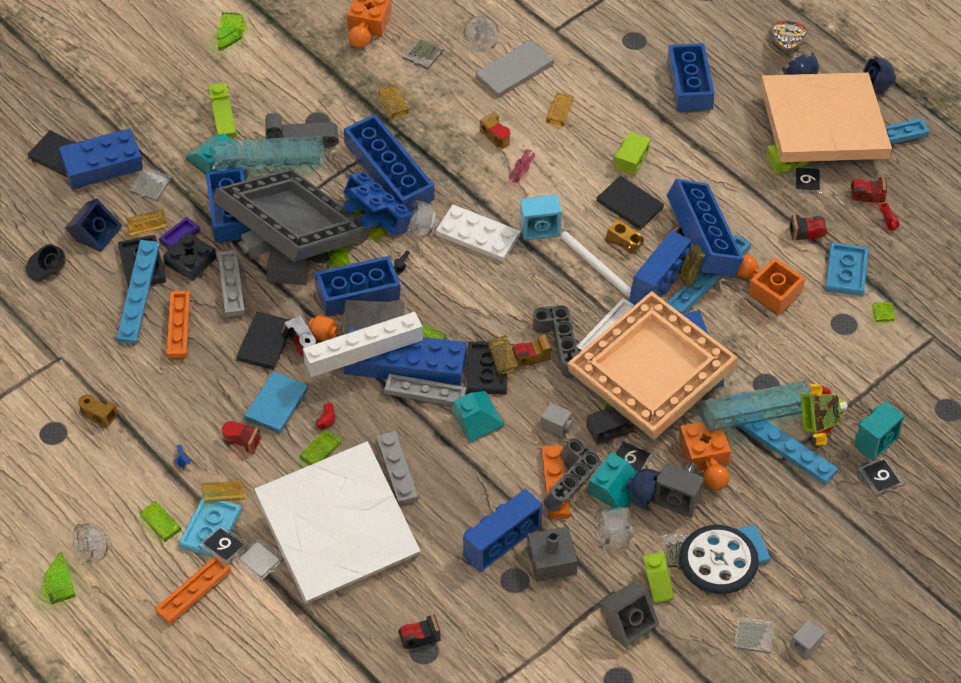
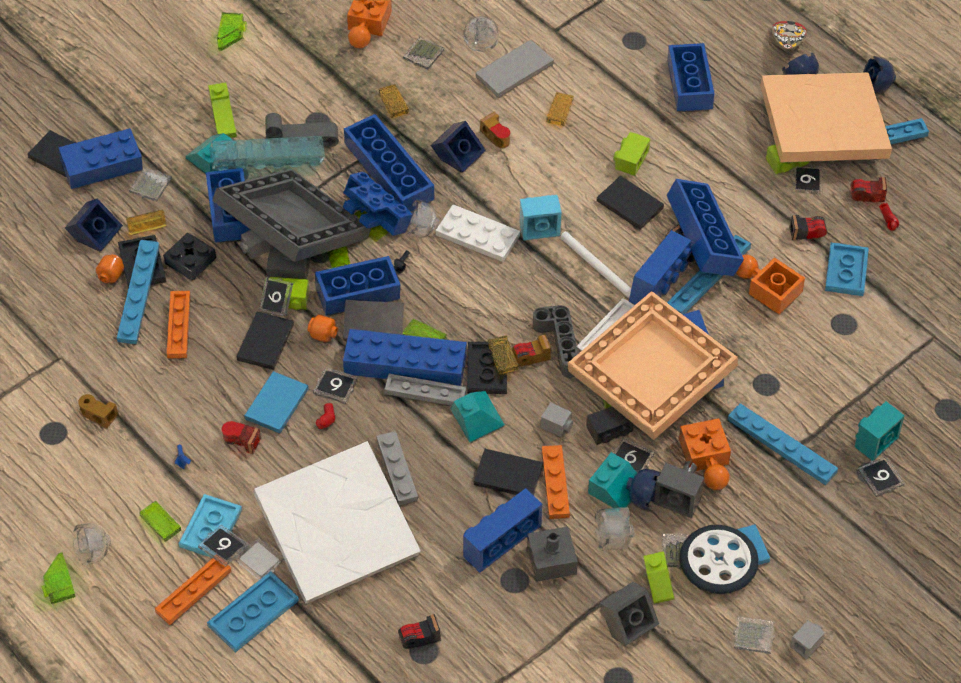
(45, 261): black cap -> none
(110, 268): none -> orange head
(178, 231): dark purple tile -> none
(223, 491): clear yellow tile -> none
(231, 283): light grey plate -> none
(252, 611): none -> dark azure tile
(276, 296): none -> piece
(299, 293): none -> lime slope
(299, 333): leg -> none
(320, 447): clear neon green tile -> none
(335, 385): none -> piece
(362, 344): white brick -> none
(458, 146): none -> dark blue slope
(507, 472): none -> black tile
(522, 165): clear pink pin -> none
(582, 463): dark grey beam -> none
(624, 236): pearl gold leg -> none
(691, 265): clear yellow tile -> none
(753, 406): clear light blue brick -> none
(821, 411): torso -> none
(883, 312): clear neon green tile -> none

